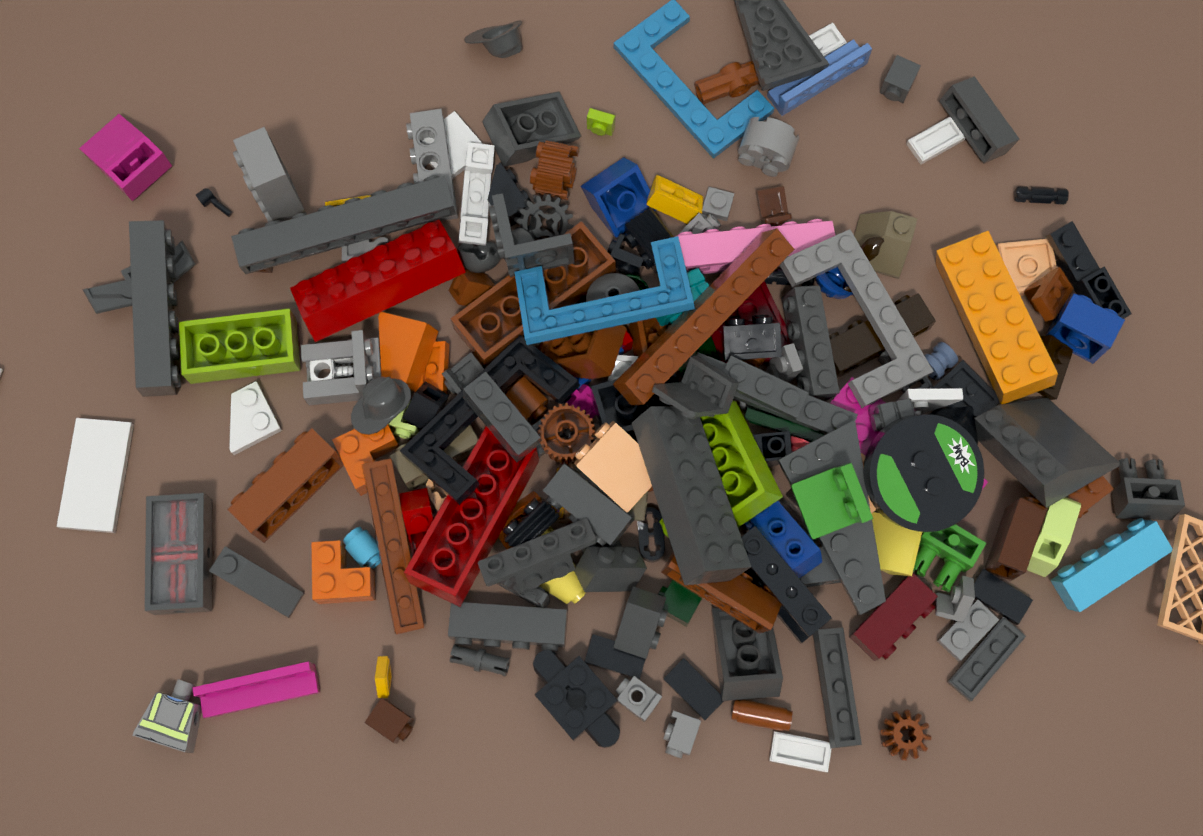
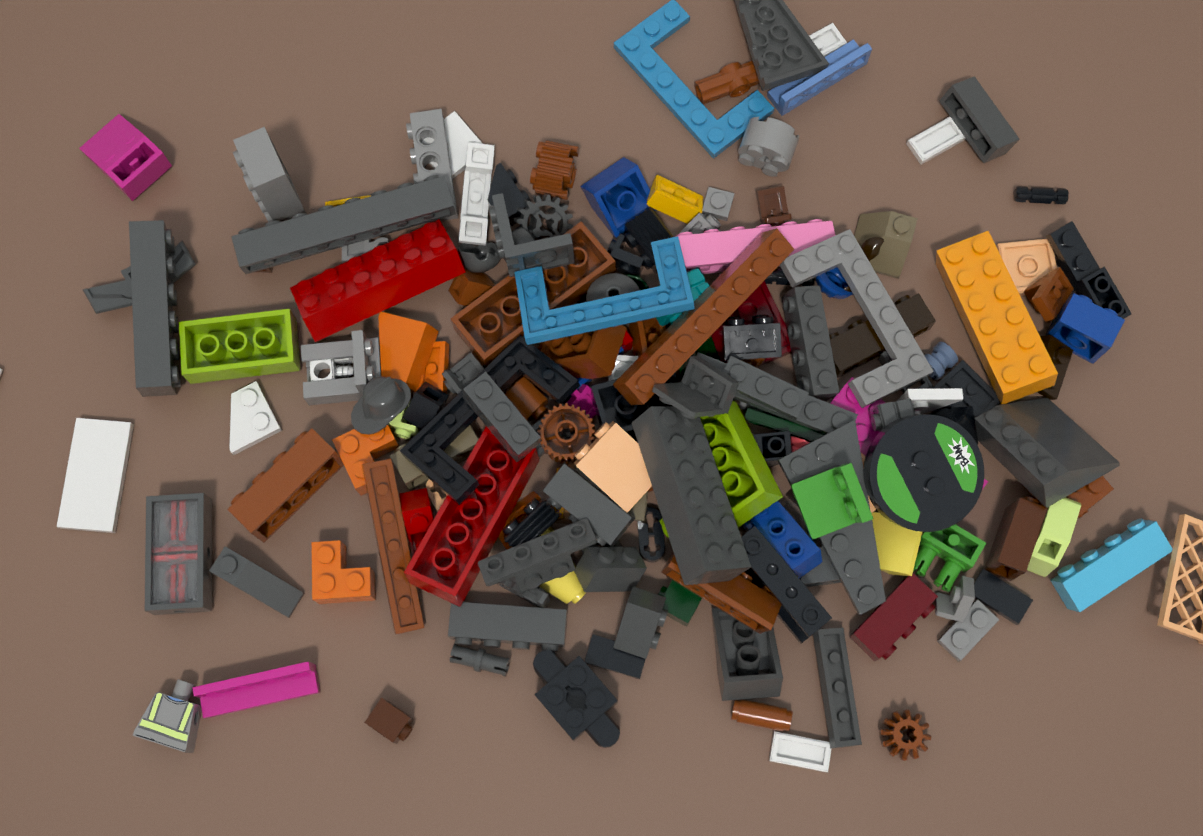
(206, 197): black hand -> none
(362, 548): medium azure brick -> none
(383, 677): yellow tile -> none
(498, 40): dark grey piece -> none
(520, 125): dark grey slope -> none
(600, 122): lime plate -> none
(645, 706): light grey brick -> none
(681, 734): light grey brick -> none
(694, 689): black tile -> none
(787, 366): light grey plate -> none
(900, 79): dark grey brick -> none
(986, 659): dark grey tile -> none
(1146, 497): dark grey brick -> none

